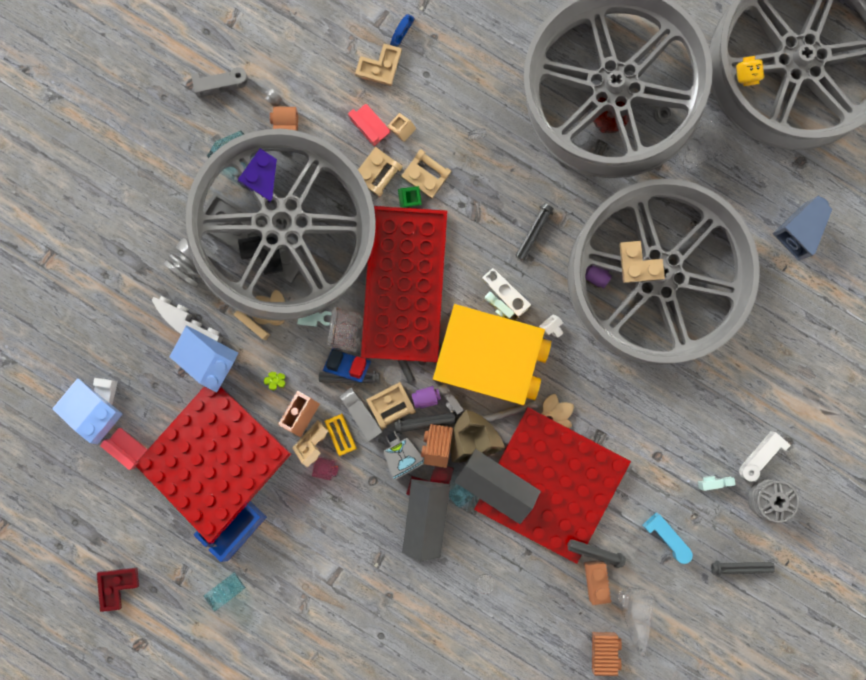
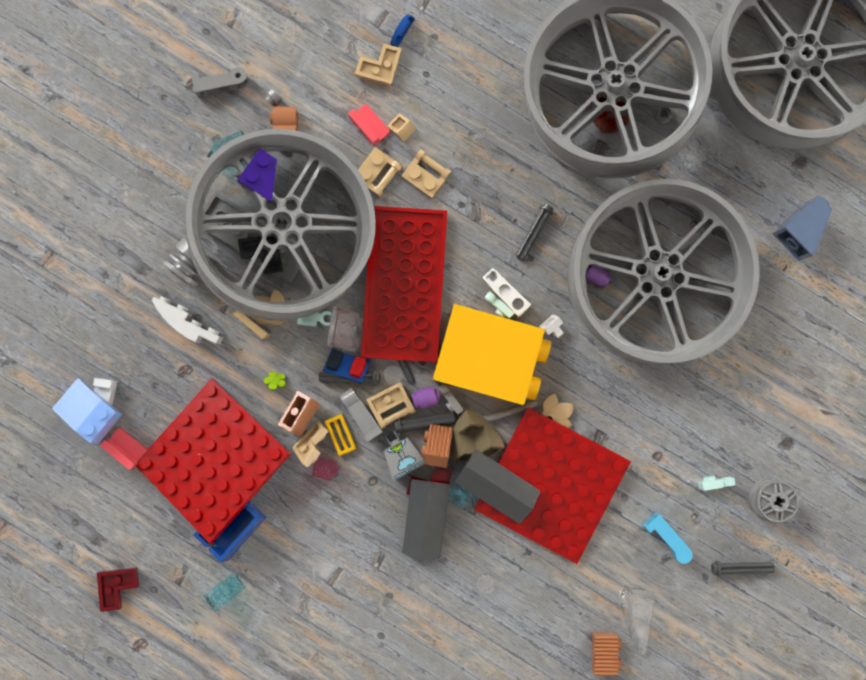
(203, 358): light blue slope -> none
(409, 197): green slope -> none
(597, 582): nougat brick -> none
(617, 560): dark grey axle -> none
(634, 267): tan plate -> none
(750, 71): yellow head -> none
(762, 455): white leg -> none

